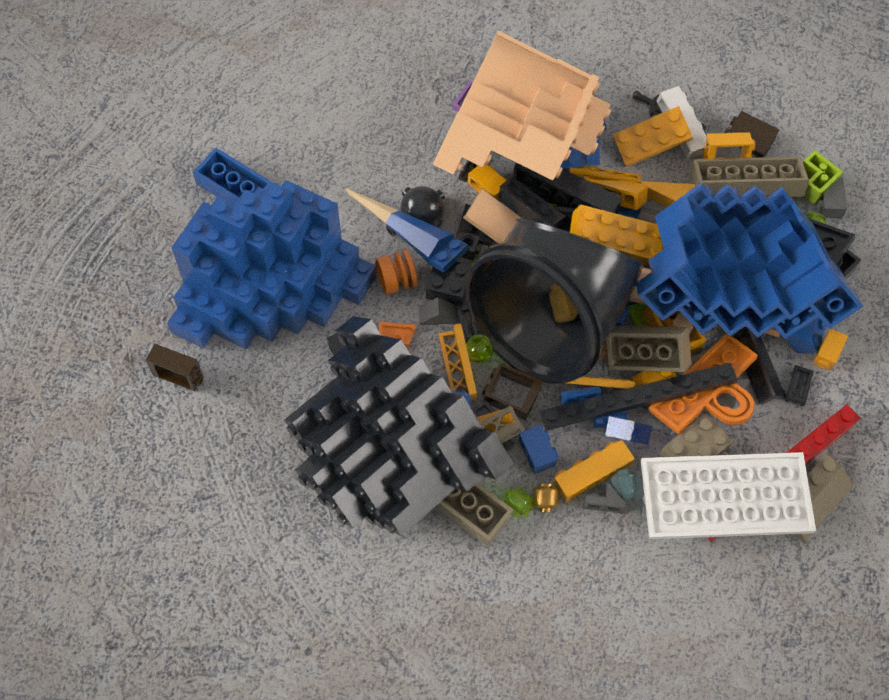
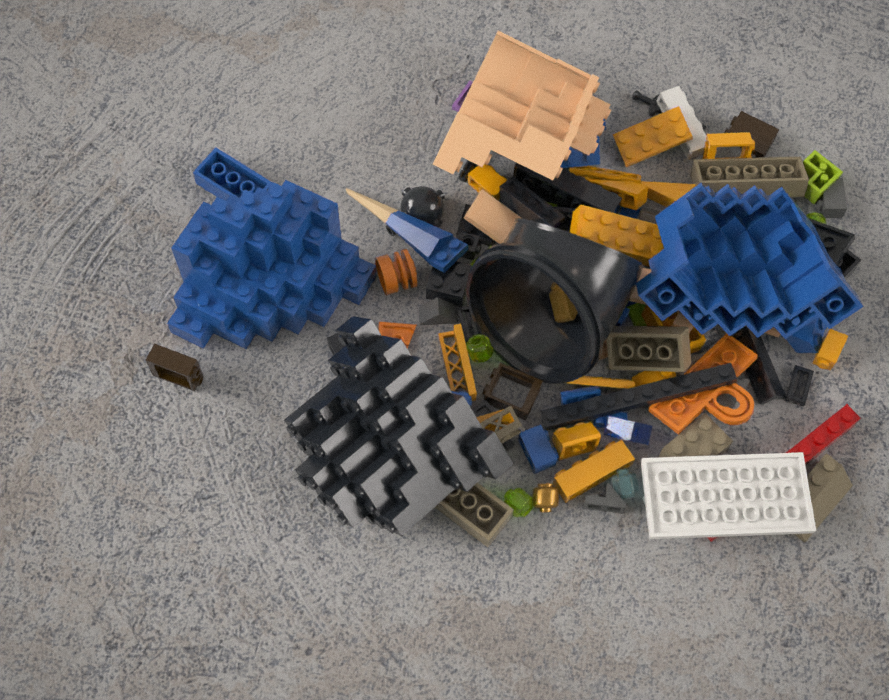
(576, 440): none -> light orange slope

